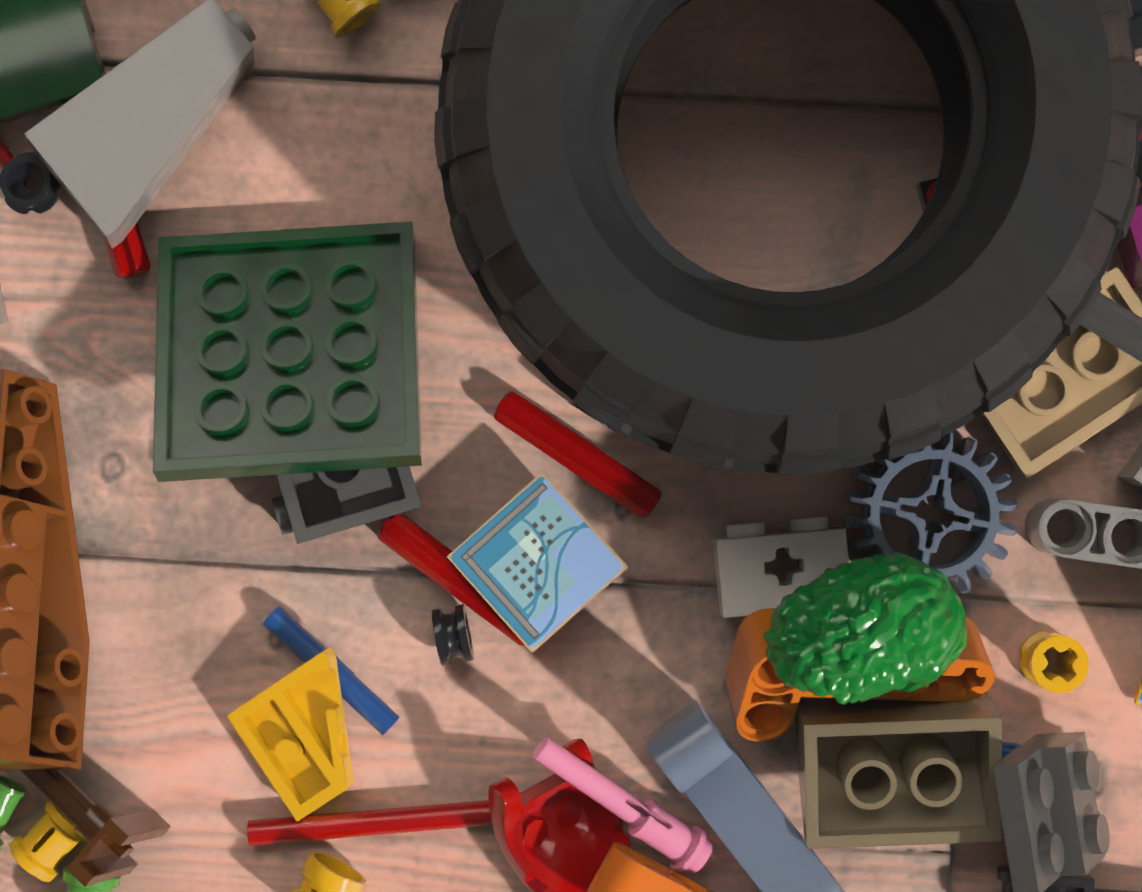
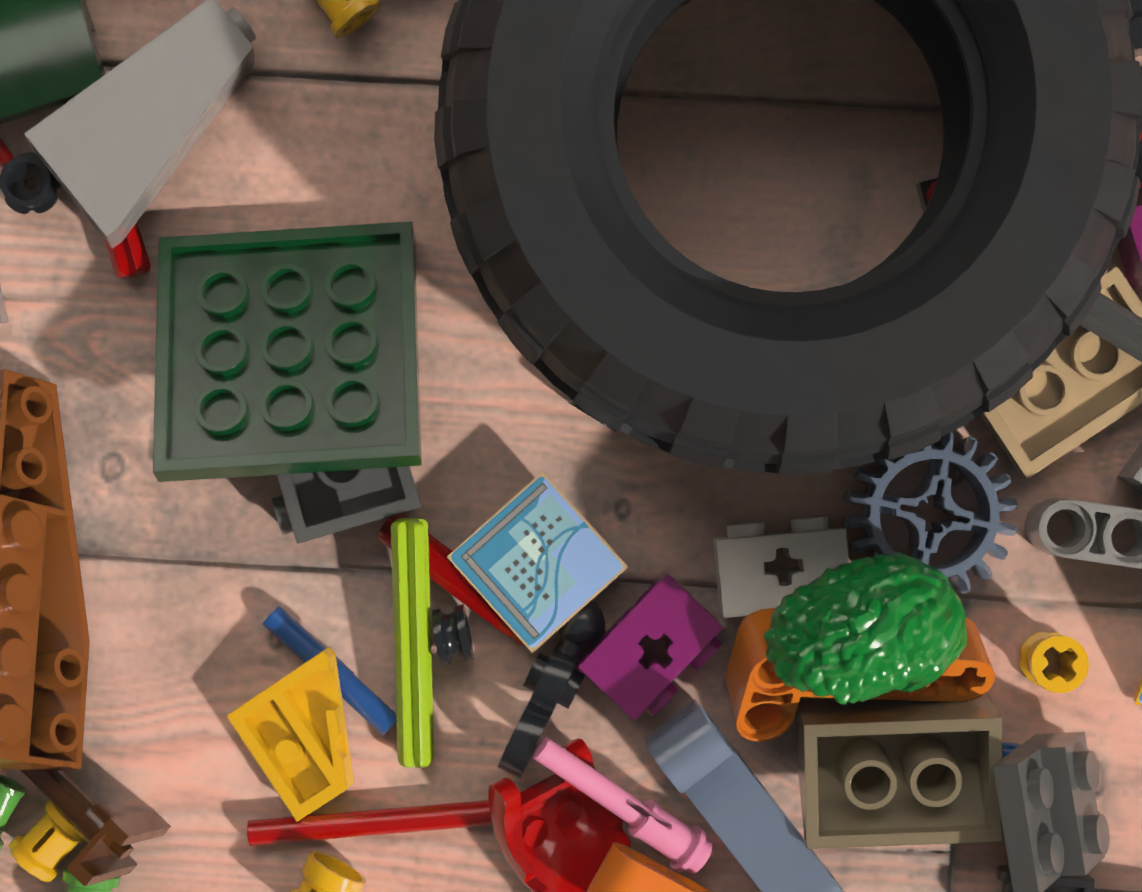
(412, 642): none -> lime axle
(552, 683): none -> black piece
(577, 454): red axle -> none
(616, 661): none -> magenta brick

